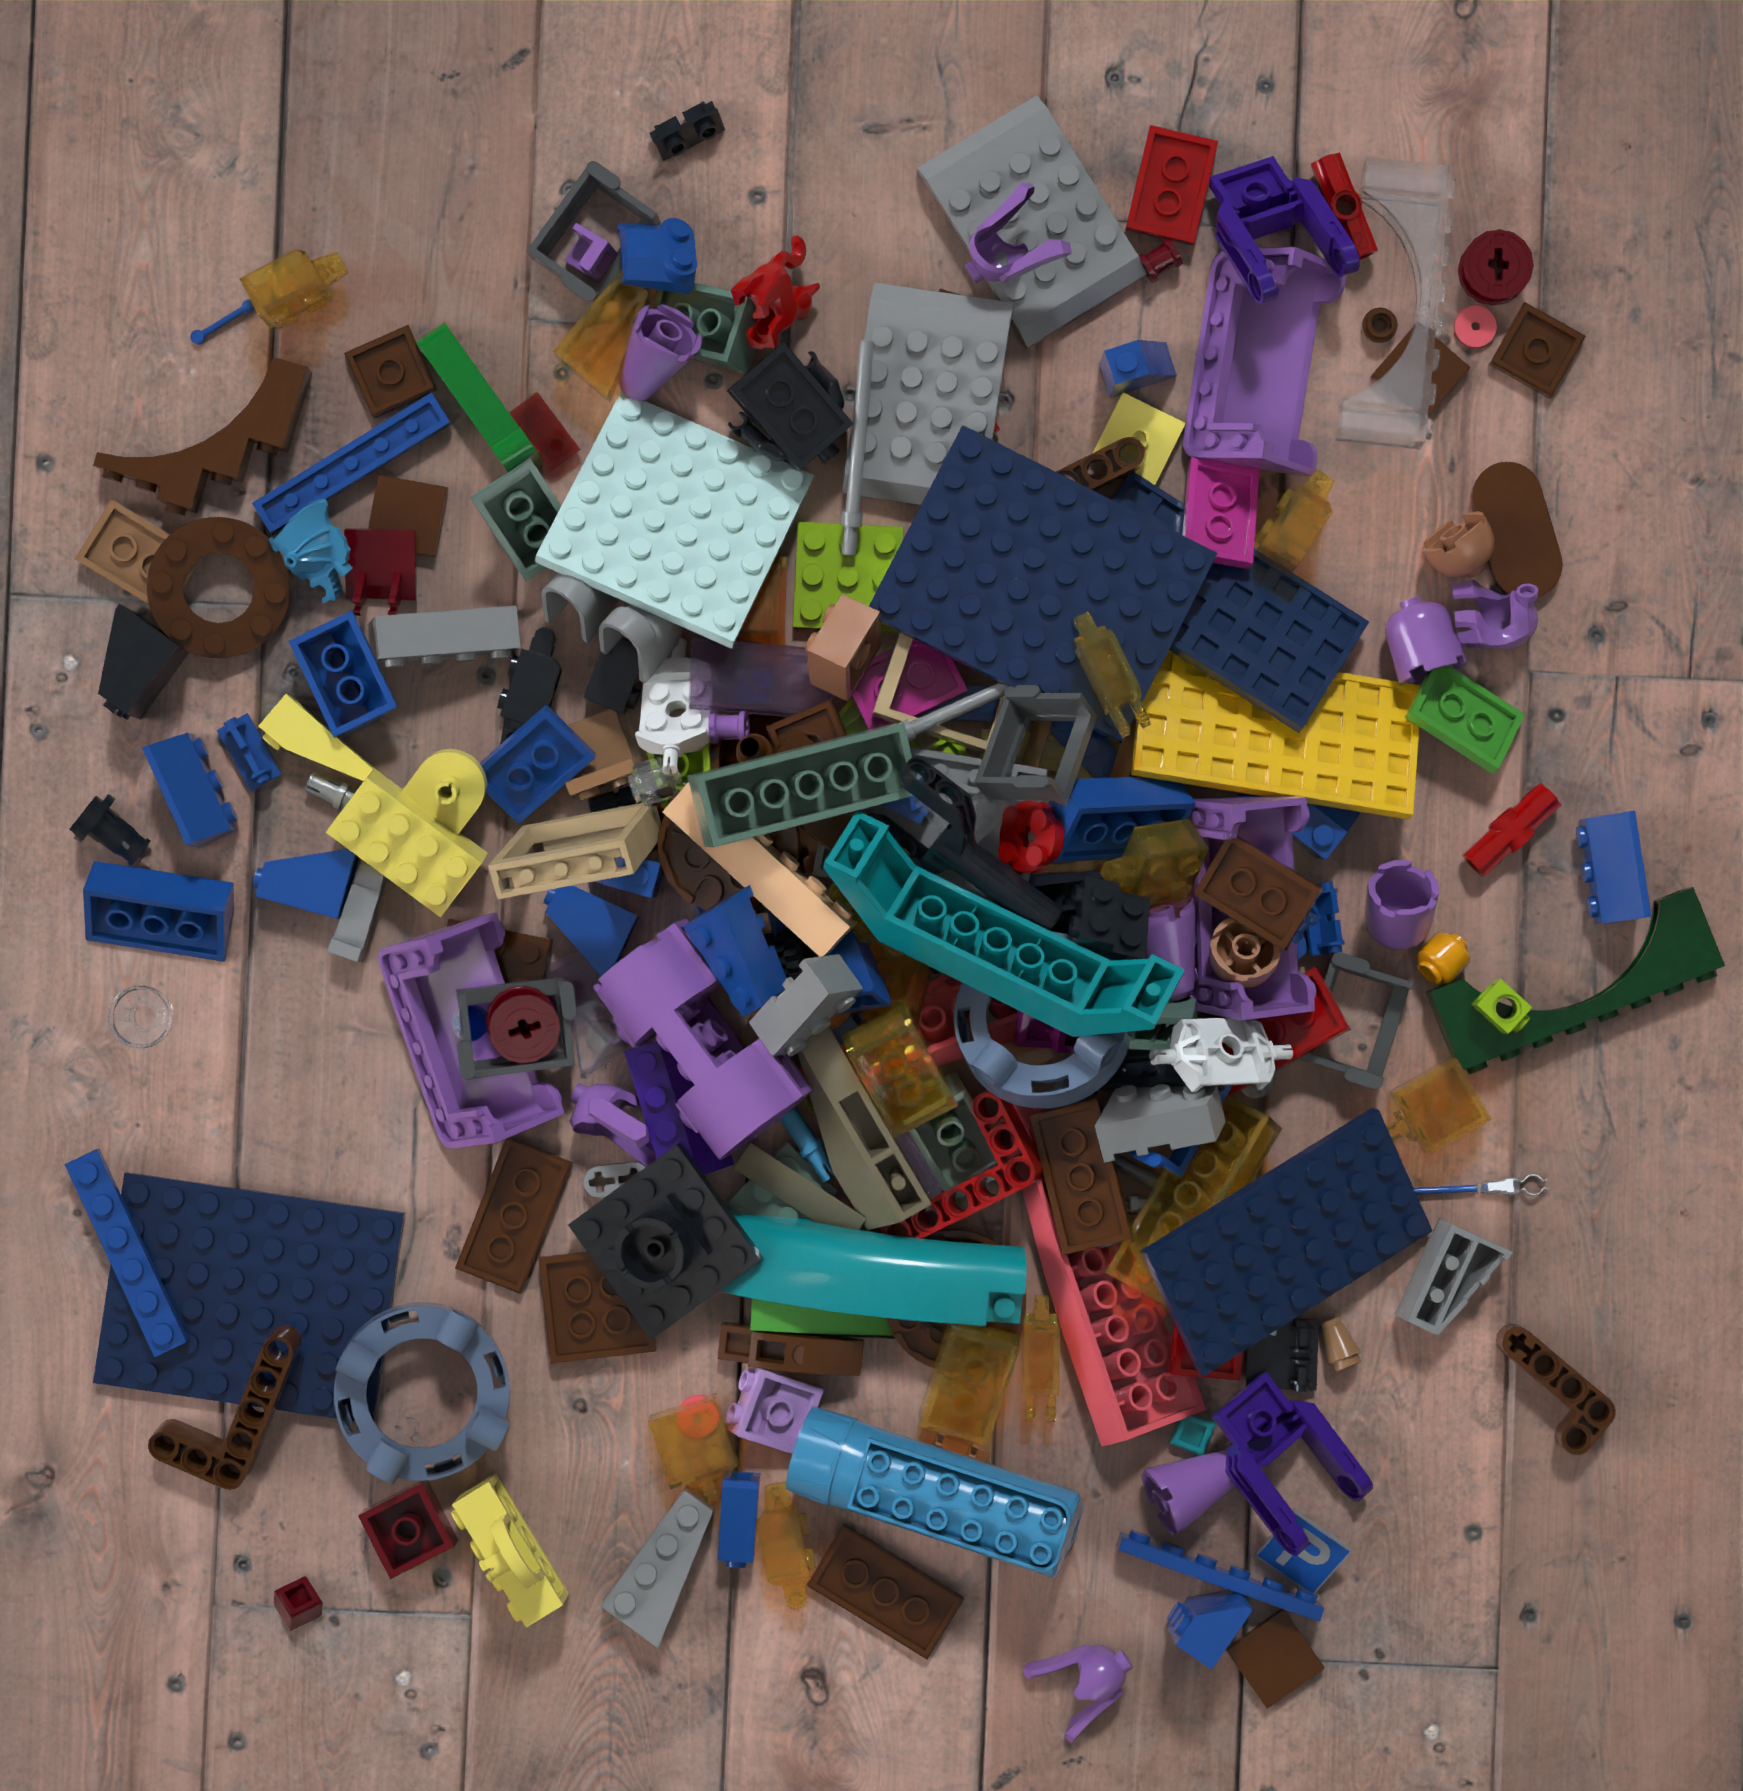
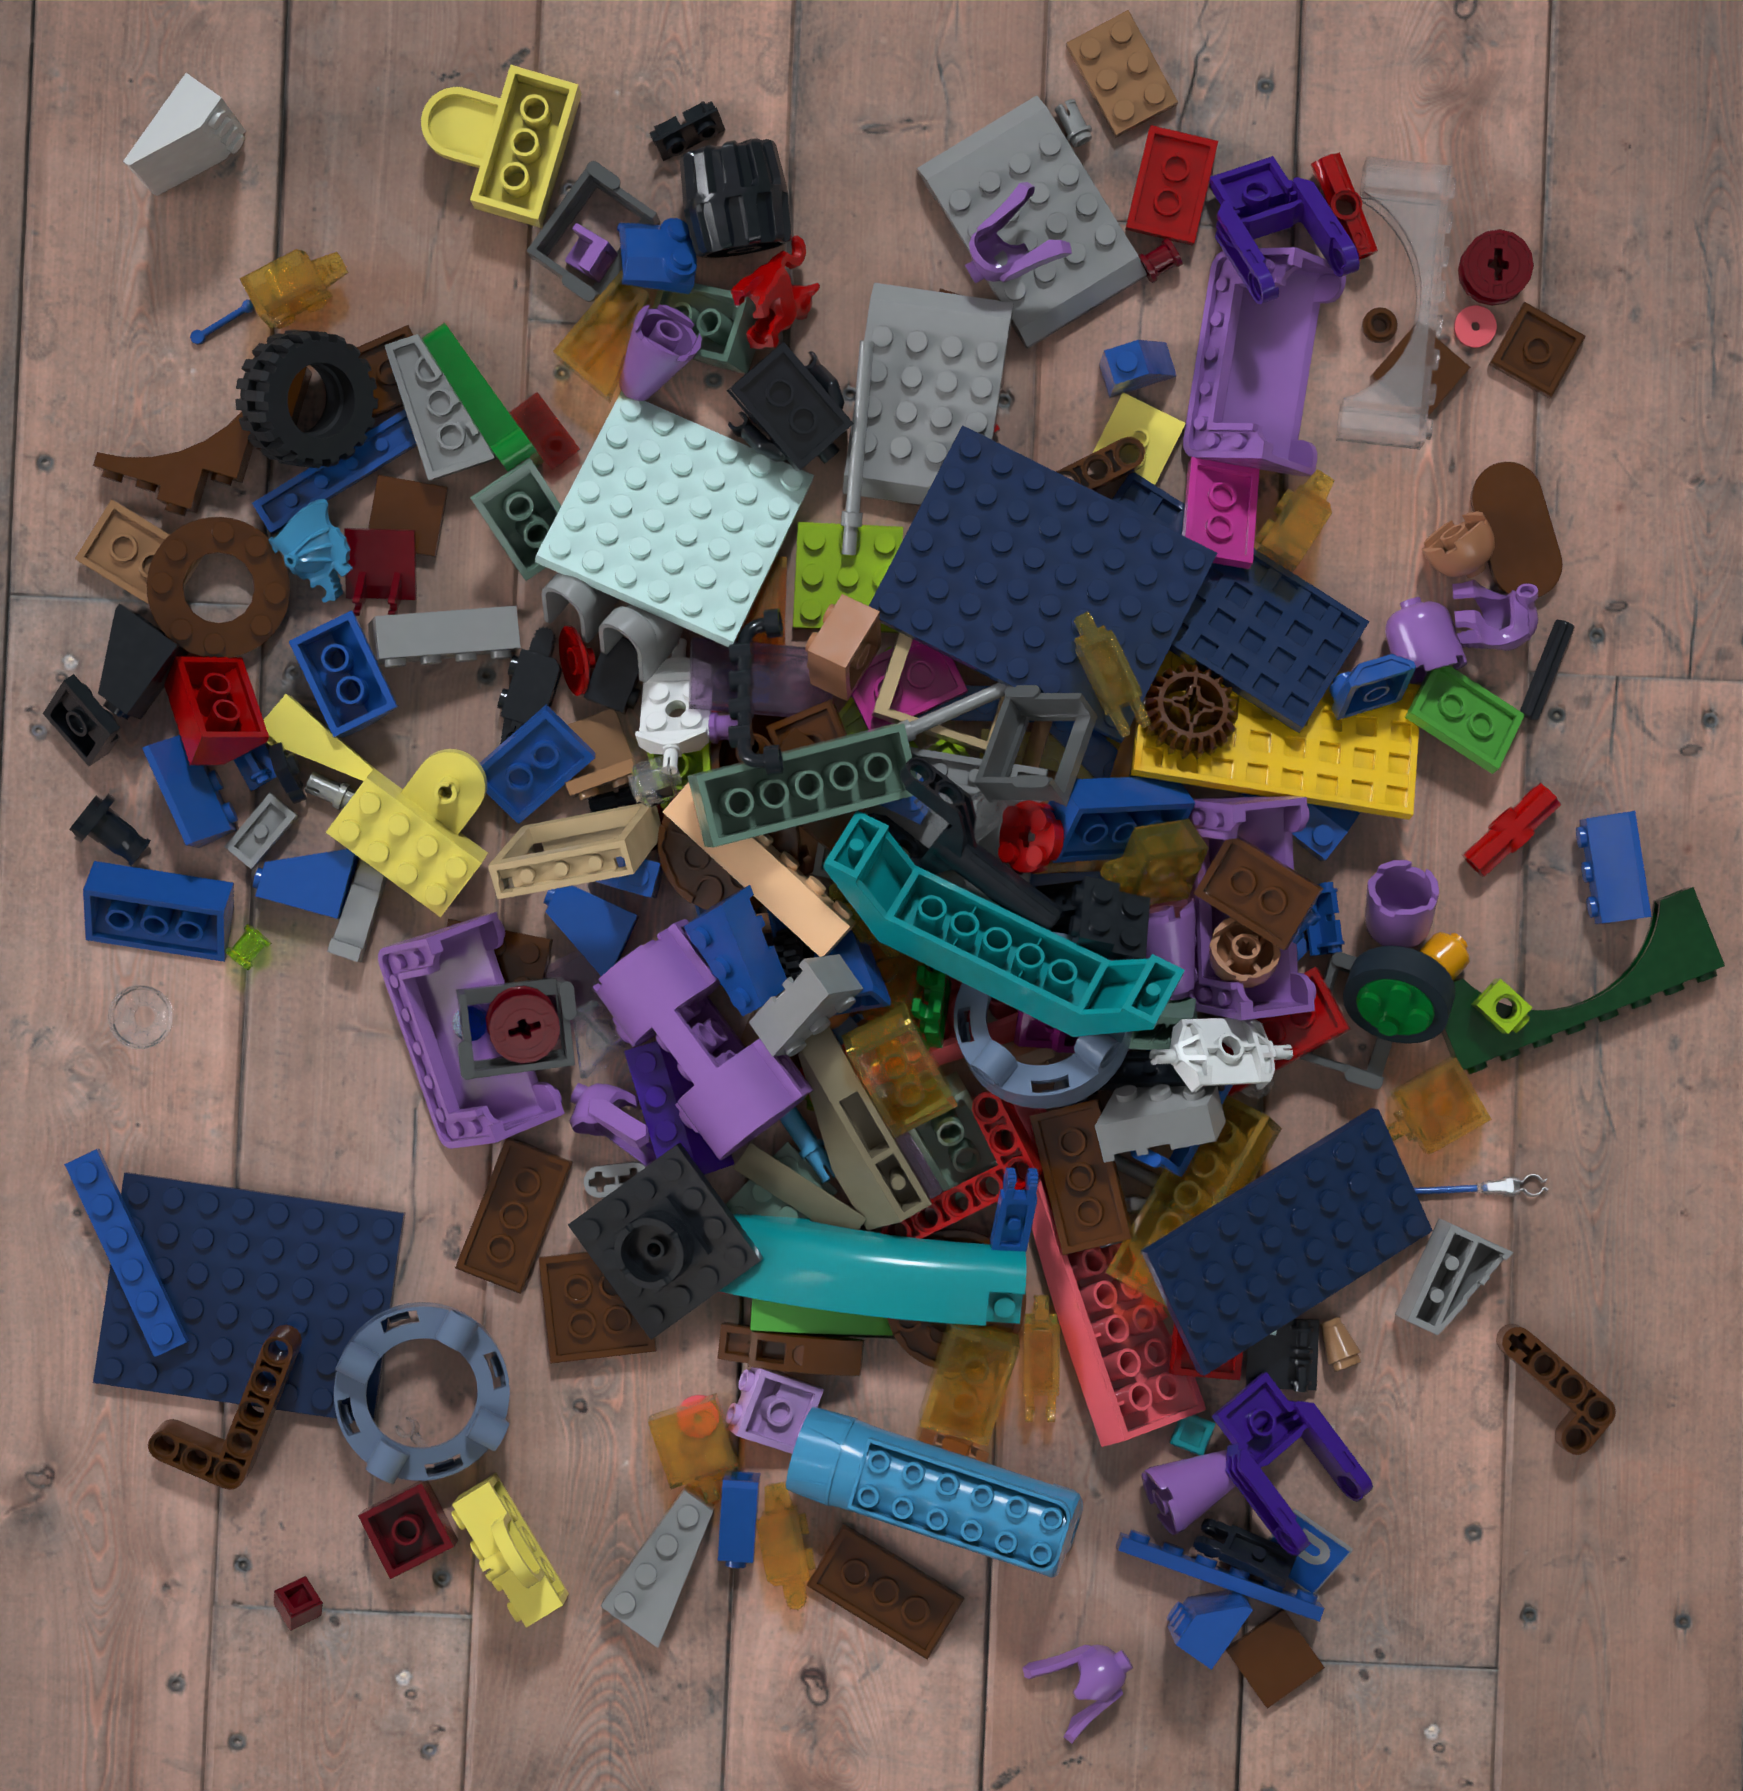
(82, 720): none -> black plate
(185, 137): none -> white slope
(214, 708): none -> red slope
(248, 947): none -> clear neon green bush
(261, 831): none -> light grey plate
(266, 398): none -> black tyre
(287, 770): none -> black plate
(437, 417): none -> light grey wing
(509, 138): none -> light yellow brick
(575, 660): none -> red dish
(735, 198): none -> black wheel
(742, 681): none -> black bar
(934, 1015): none -> green plate
(1014, 1212): none -> blue hinge
(1074, 125): none -> light grey pin
(1121, 73): none -> medium nougat plate
(1216, 711): none -> reddish brown gear
(1245, 1551): none -> black hinge
(1371, 685): none -> blue slope
(1399, 994): none -> black wheel
(1547, 669): none -> black axle

